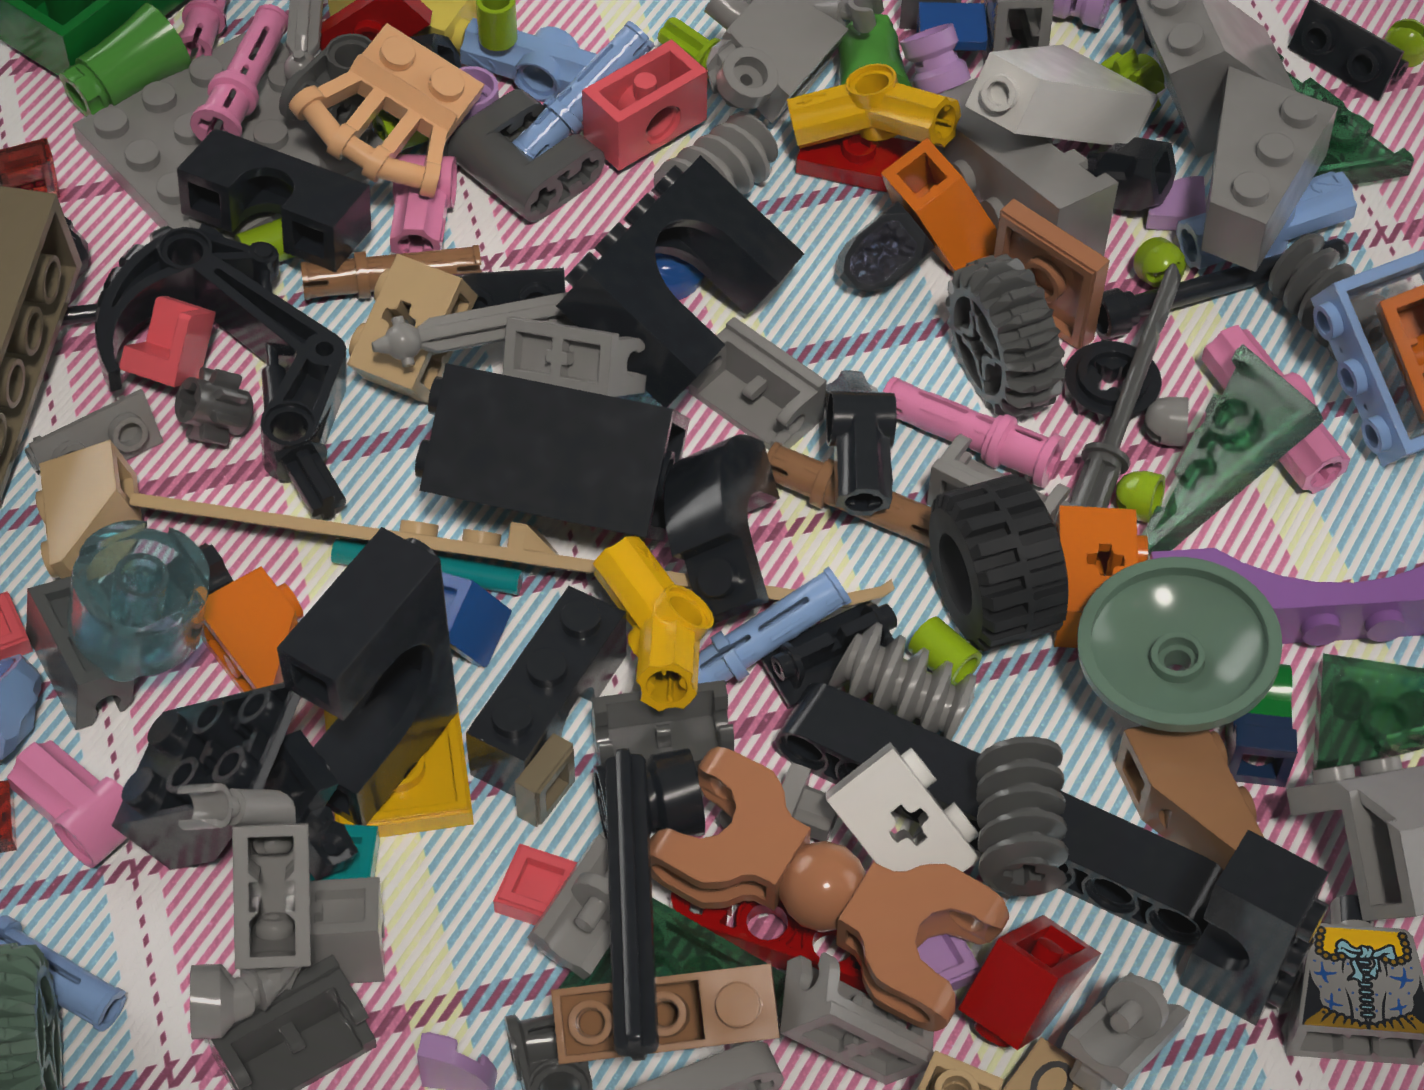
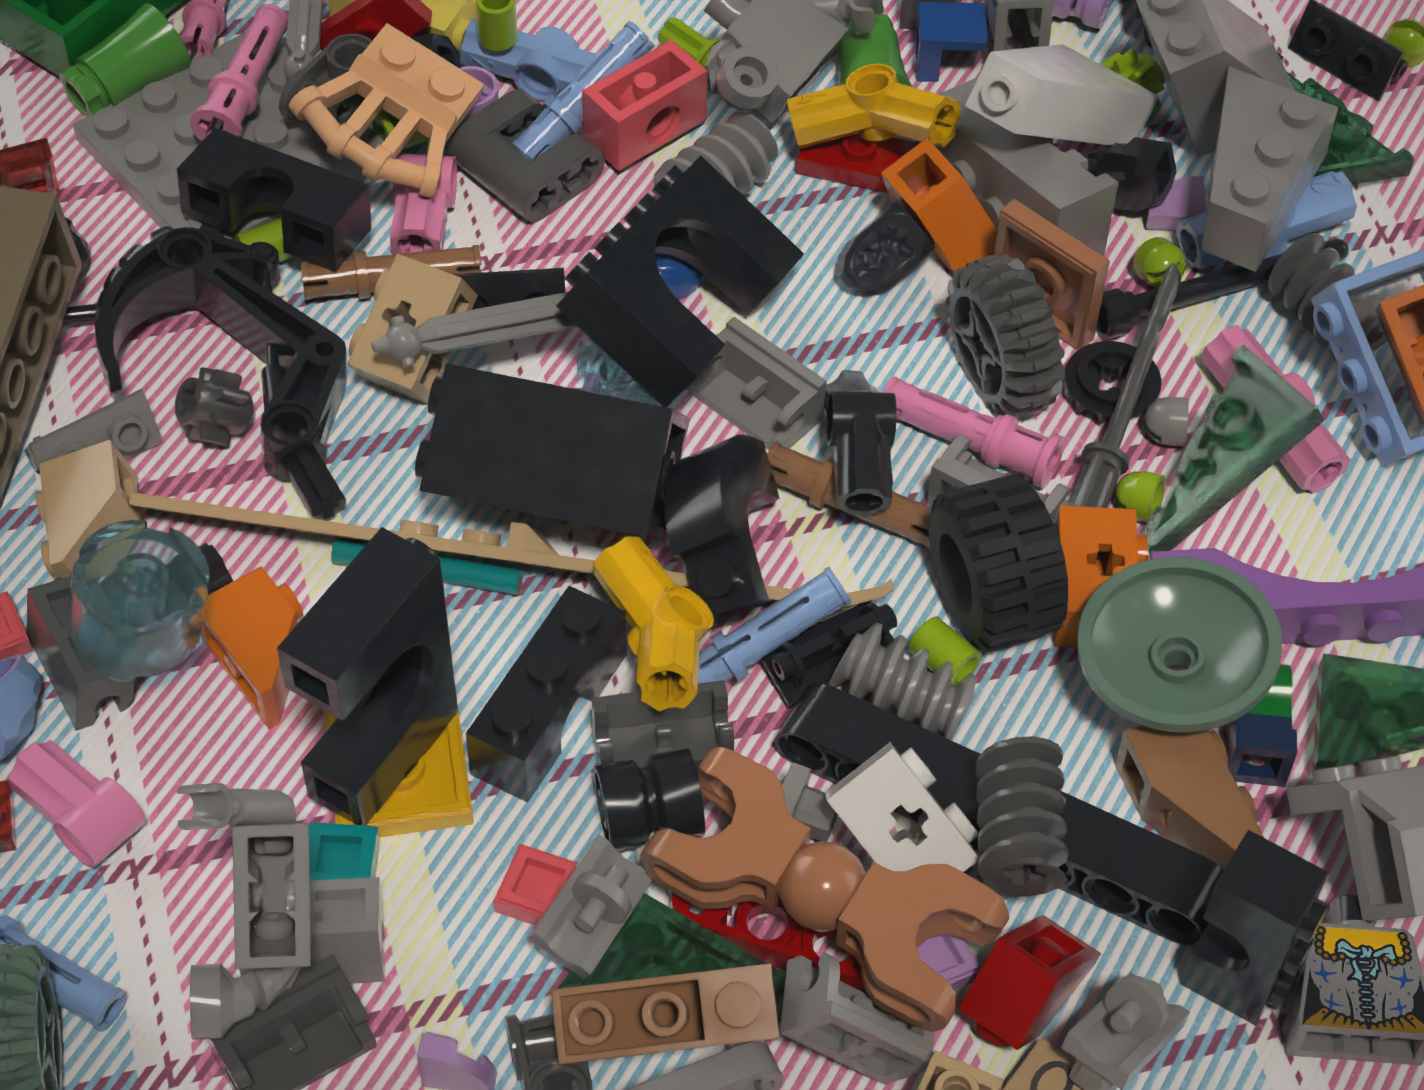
(173, 345): coral panel -> none
(202, 743): black slope -> none
(310, 784): black hinge -> none
(473, 619): blue panel -> none
(545, 780): dark tan tile -> none
(571, 357): light grey hinge -> none
(631, 907): black axle -> none
(935, 59): lavender wheel -> none

